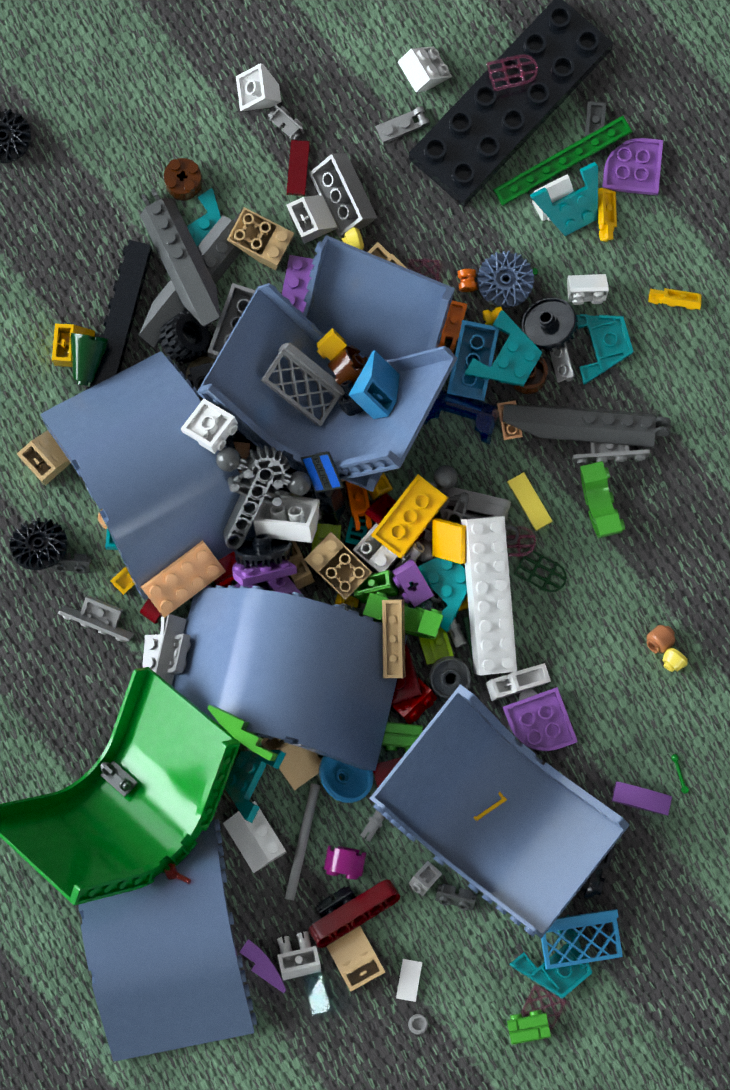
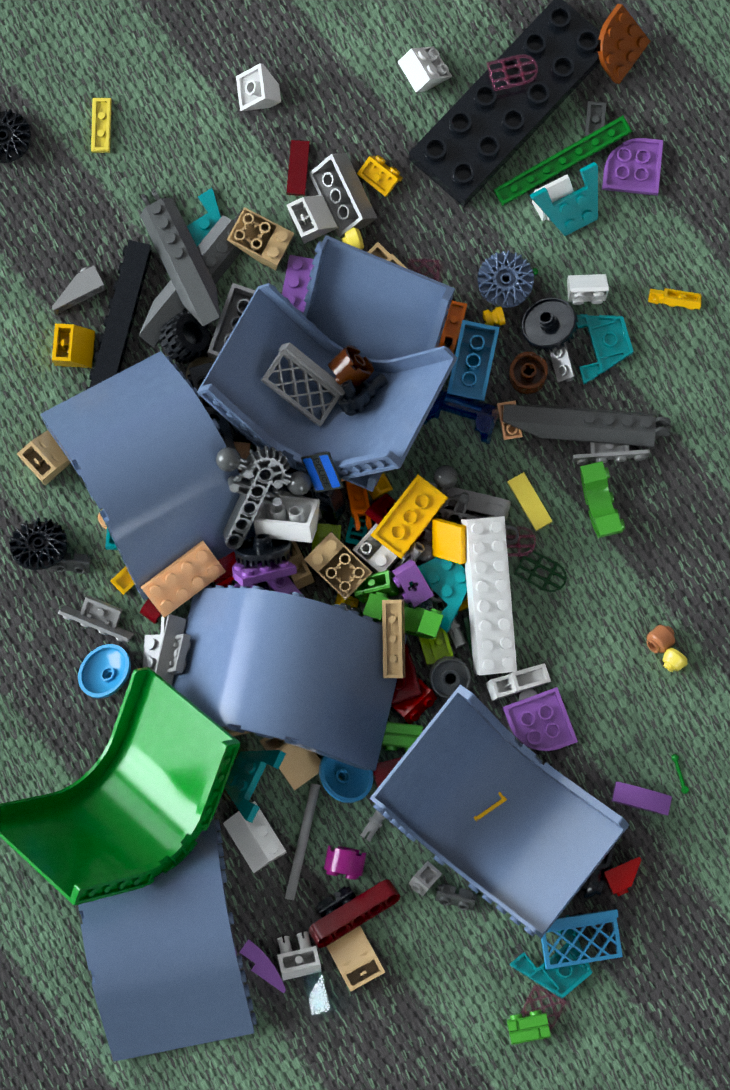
(82, 287): none -> light grey slope
(86, 356): dark green cone -> none
(99, 666): none -> dark azure dish
(101, 125): none -> light yellow tile
(117, 777): dark grey hinge -> none
(172, 874): clear red hand -> none
(176, 171): reddish brown brick -> none
(210, 426): white plate -> none
(237, 728): bright green slope -> none
(281, 117): light grey hinge -> none
(331, 344): yellow brick -> none
(376, 387): dark azure slope -> none
(379, 174): none -> yellow bracket
(402, 125): light grey plate -> none
(409, 980): white tile -> none
(418, 1024): light grey tile -> none
(467, 280): orange wheel -> none
(515, 359): teal wing -> none
(606, 213): yellow hinge -> none
(620, 43): none -> dark orange plate
(622, 876): none -> red slope

